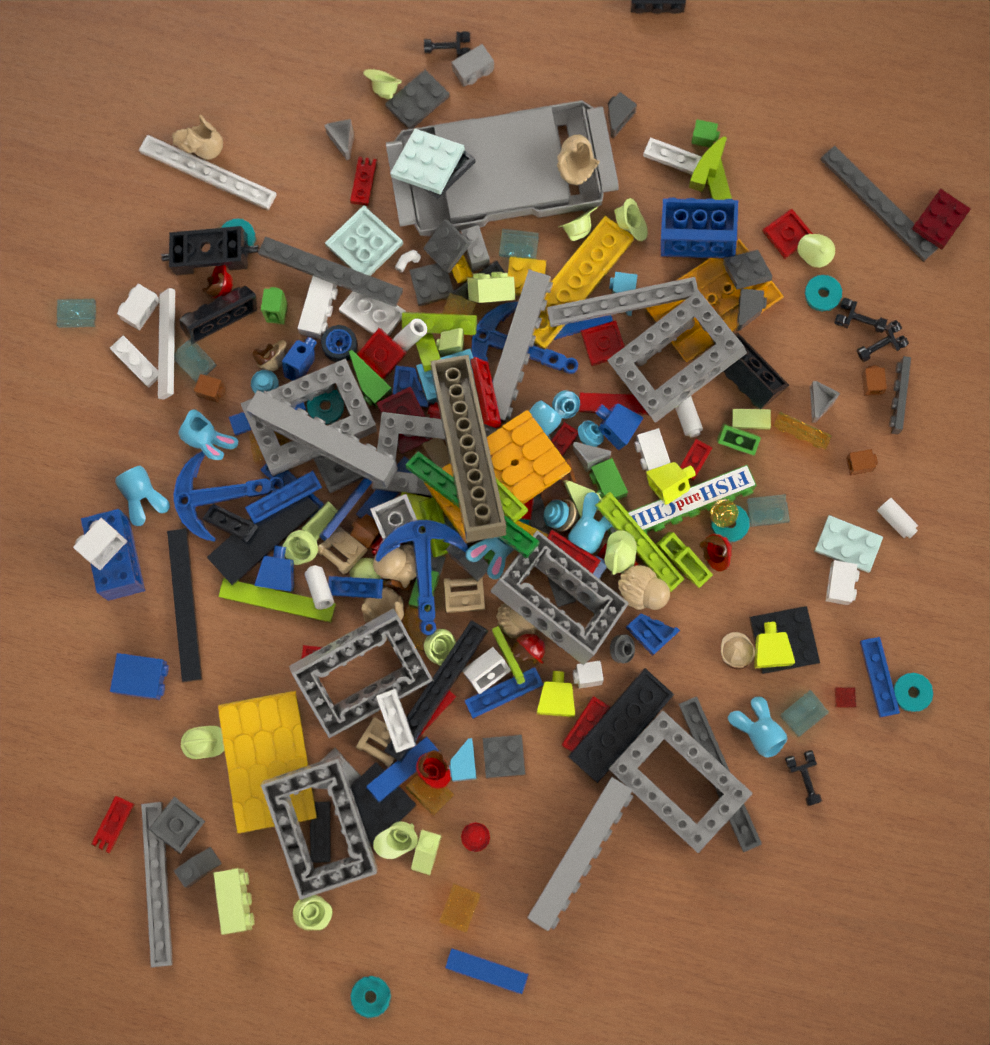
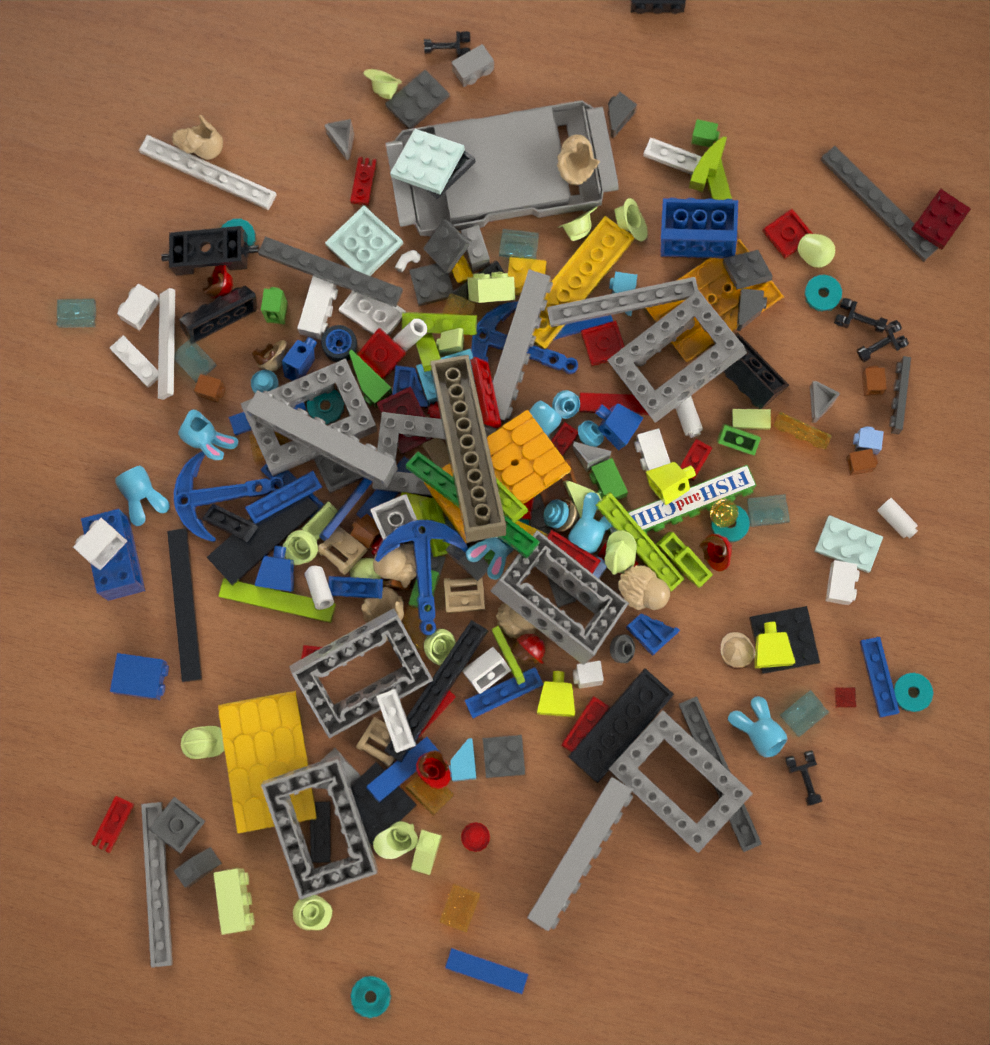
(867, 439): none -> light blue brick

